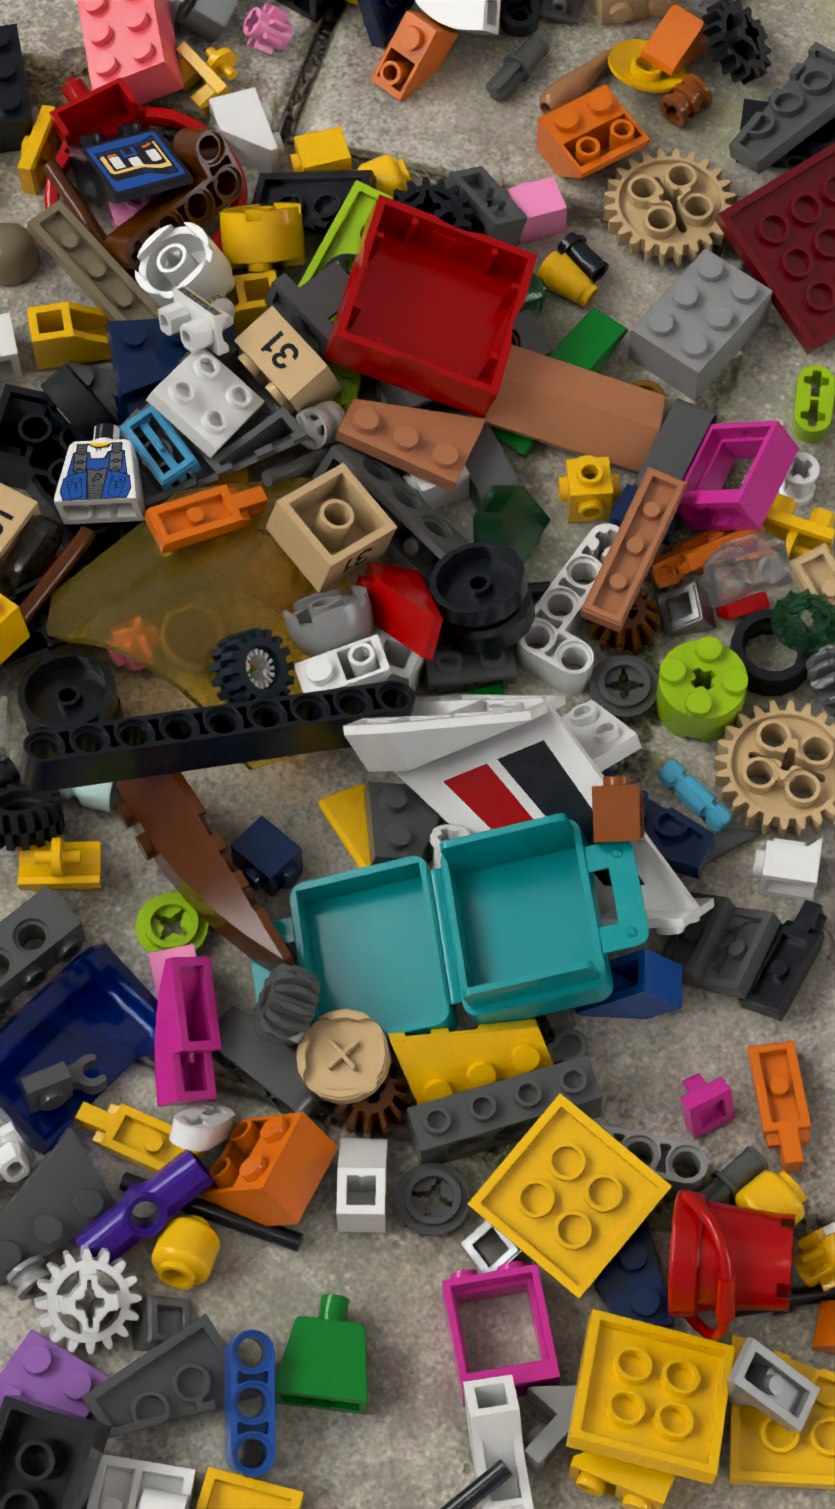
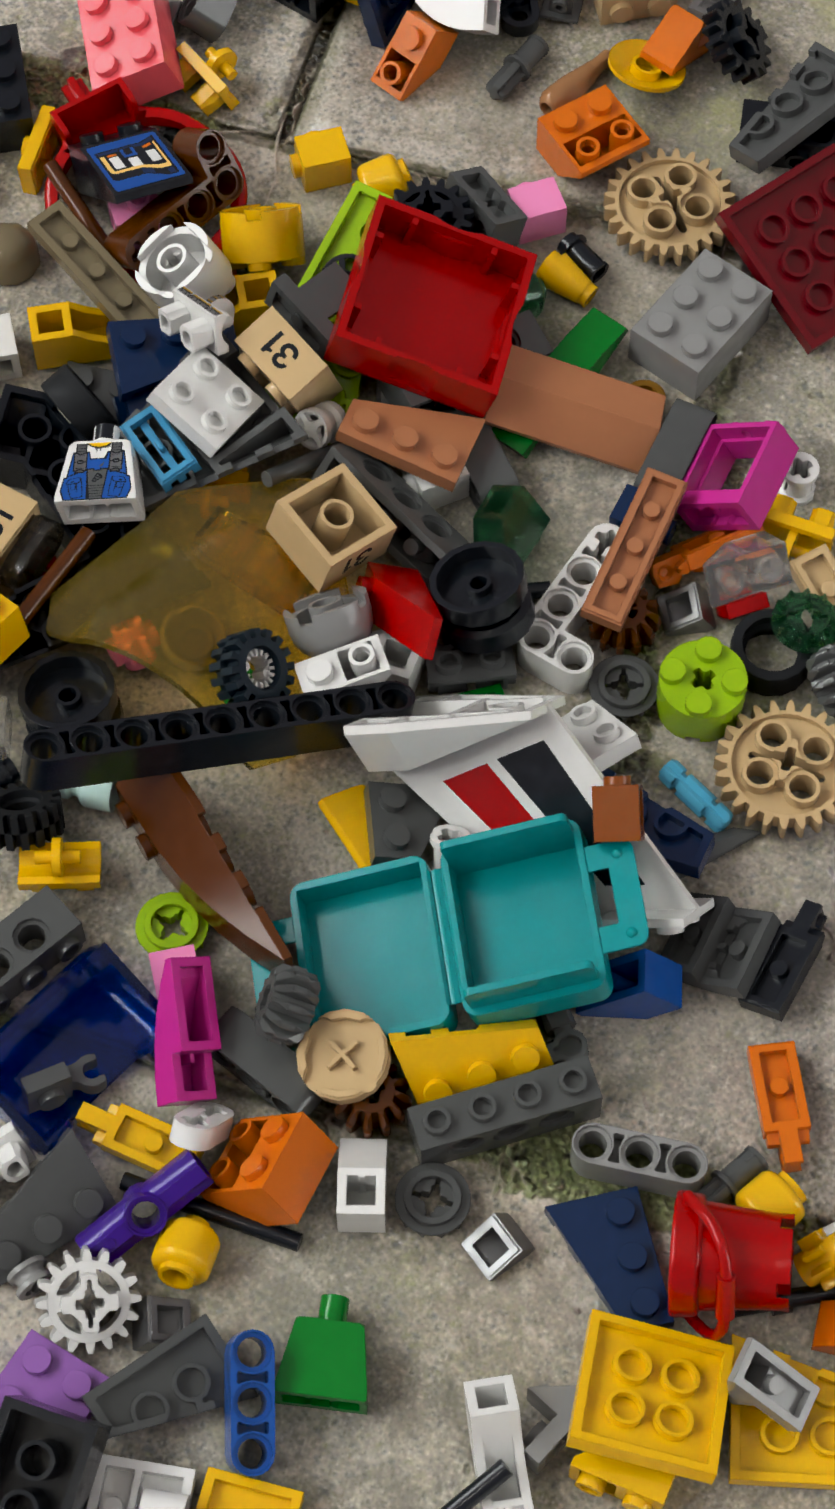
(203, 515): orange hinge -> none
(247, 129): white slope -> none
(267, 29): bright pink gear -> none
(267, 857): dark blue brick -> none
(317, 192): black wing -> none
(507, 1280): dark pink window -> none
(569, 1196): yellow plate -> none
(588, 488): yellow brick -> none
(685, 100): dark orange bush -> none
(706, 1104): dark pink tile -> none
(788, 868): white window -> none
(805, 402): lime beam -> none

